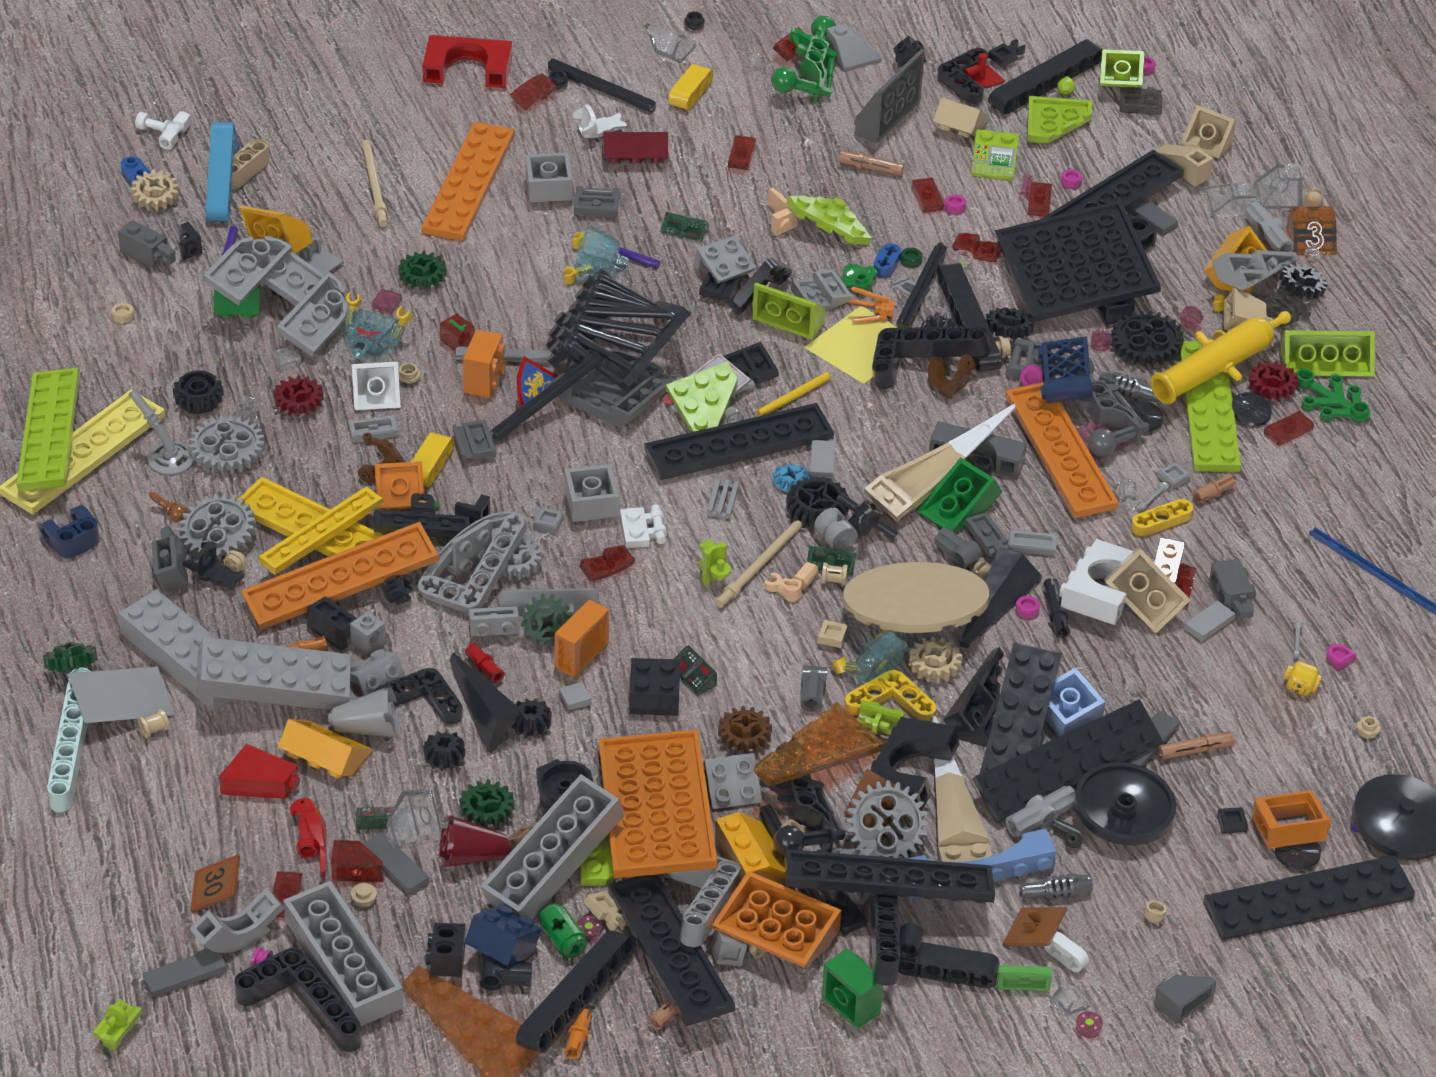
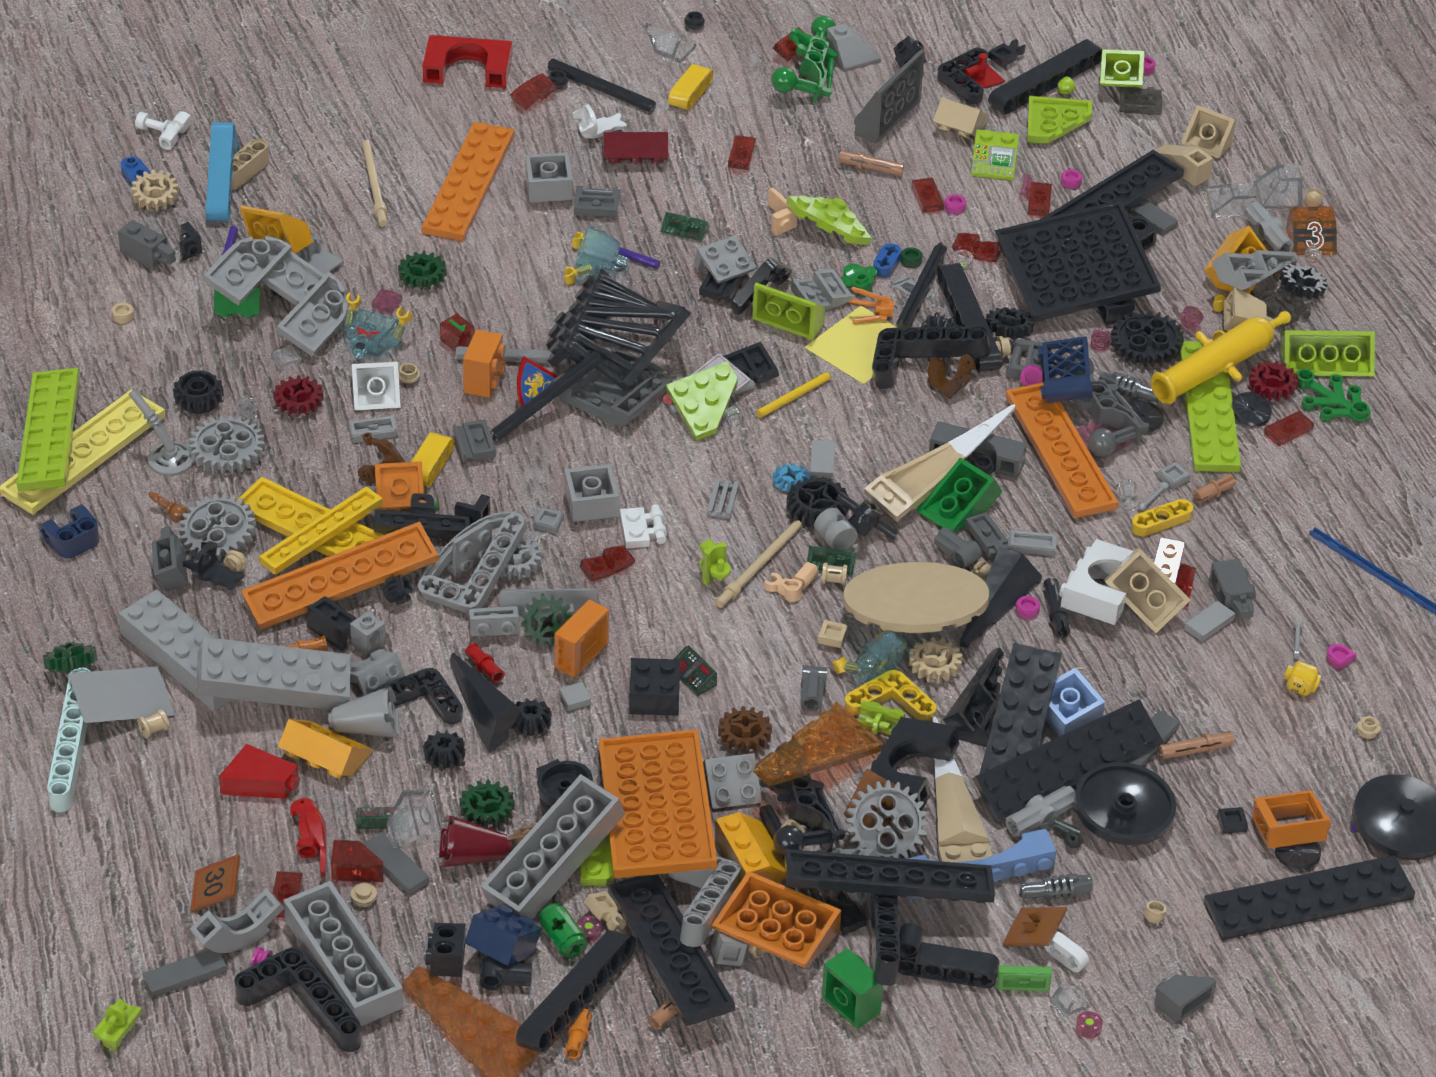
(738, 441): black plate -> none

